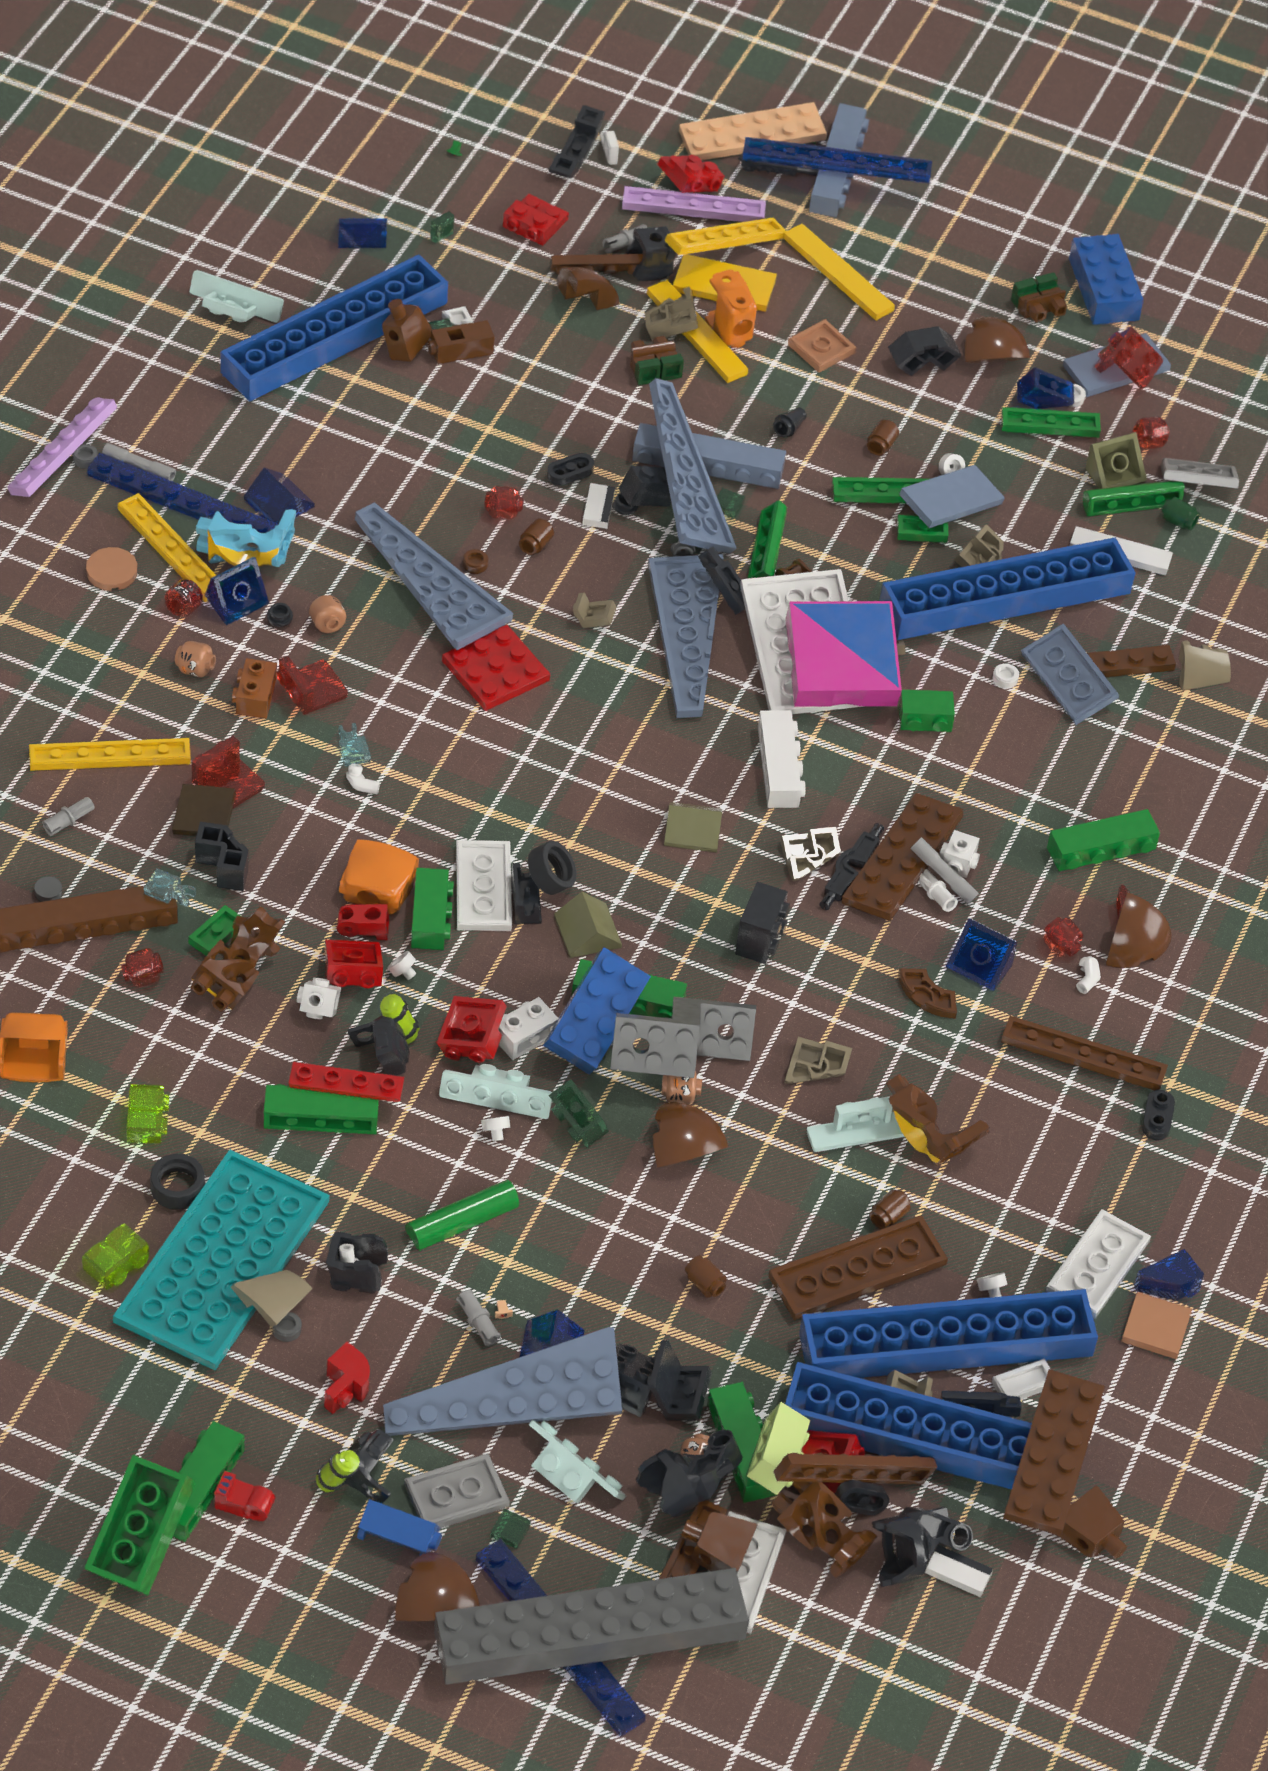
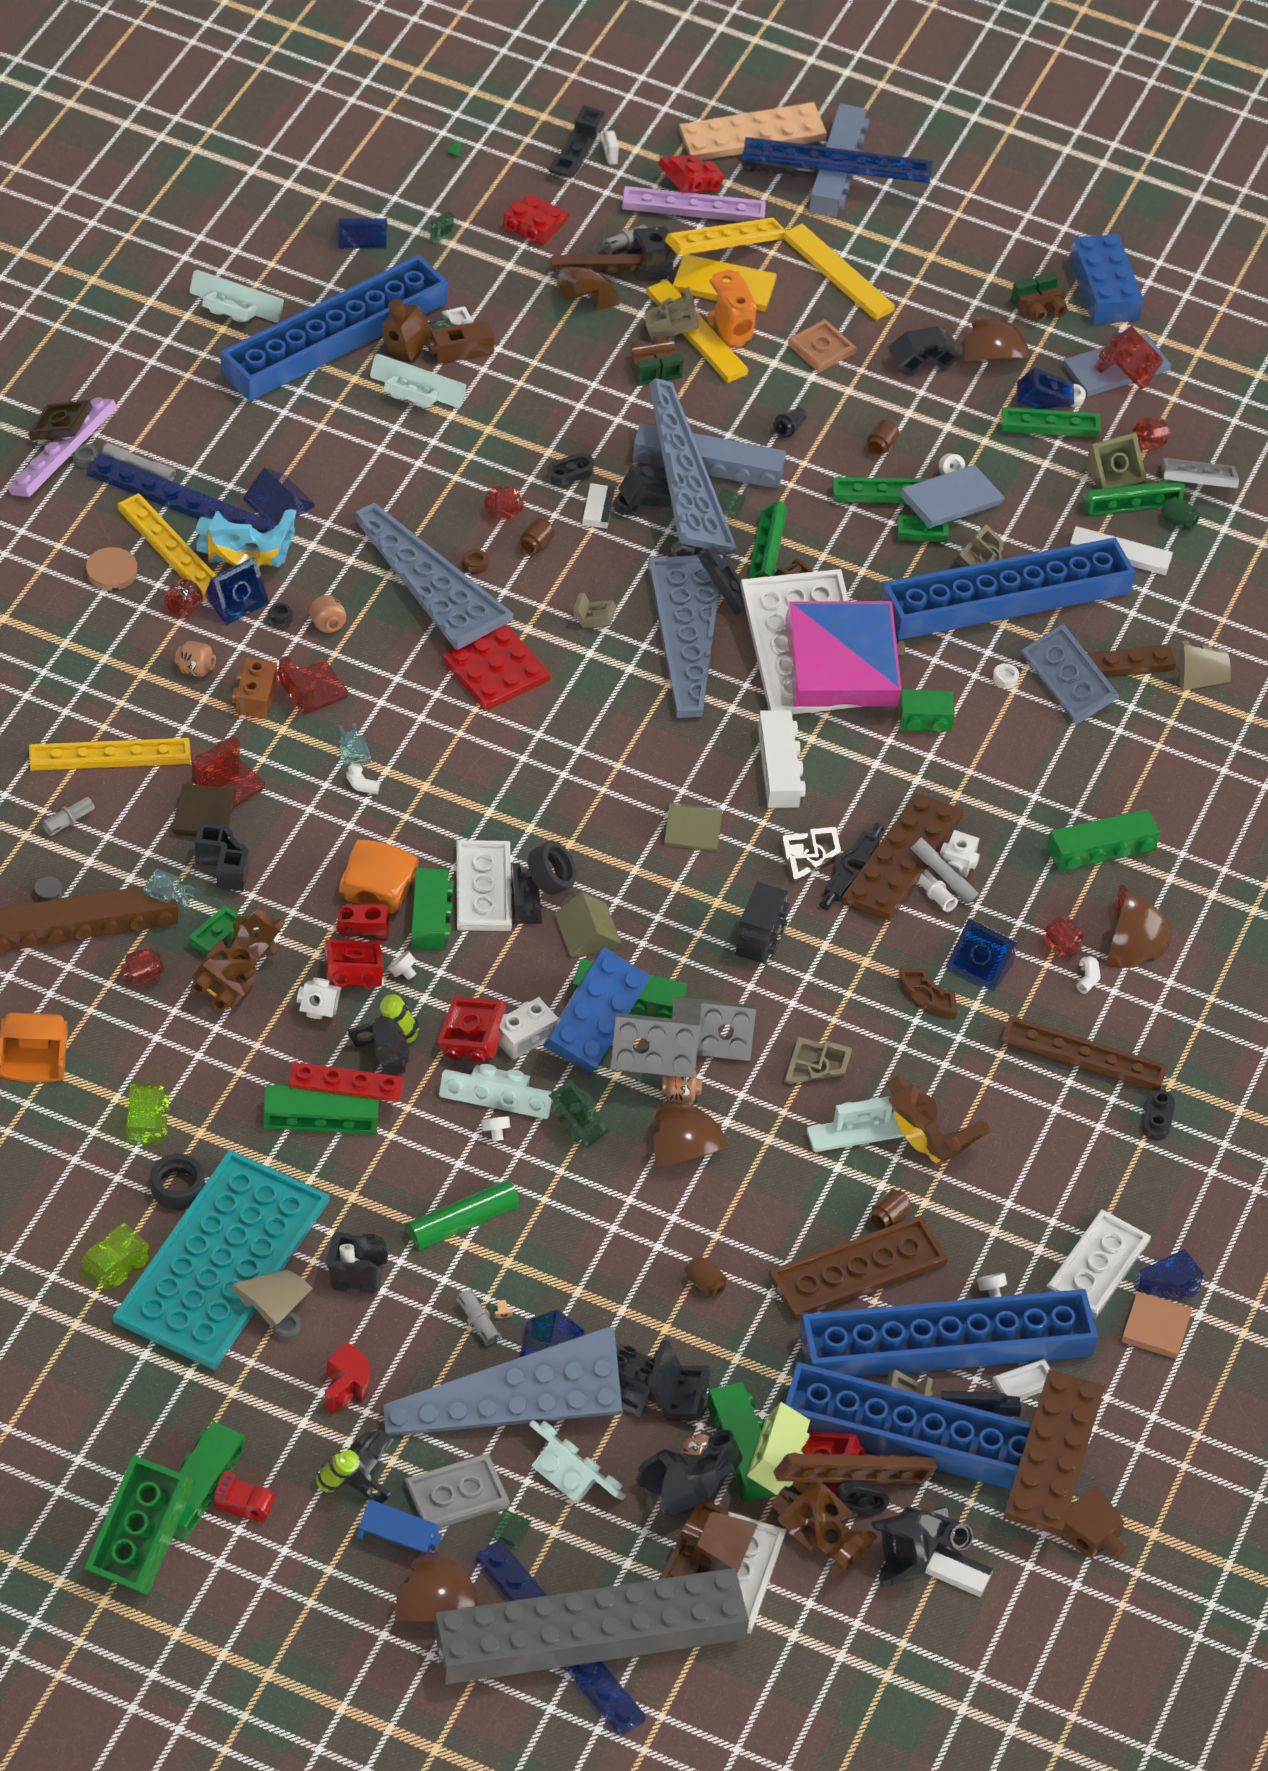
(60, 420): none -> dark brown tile
(416, 384): none -> light aqua bracket

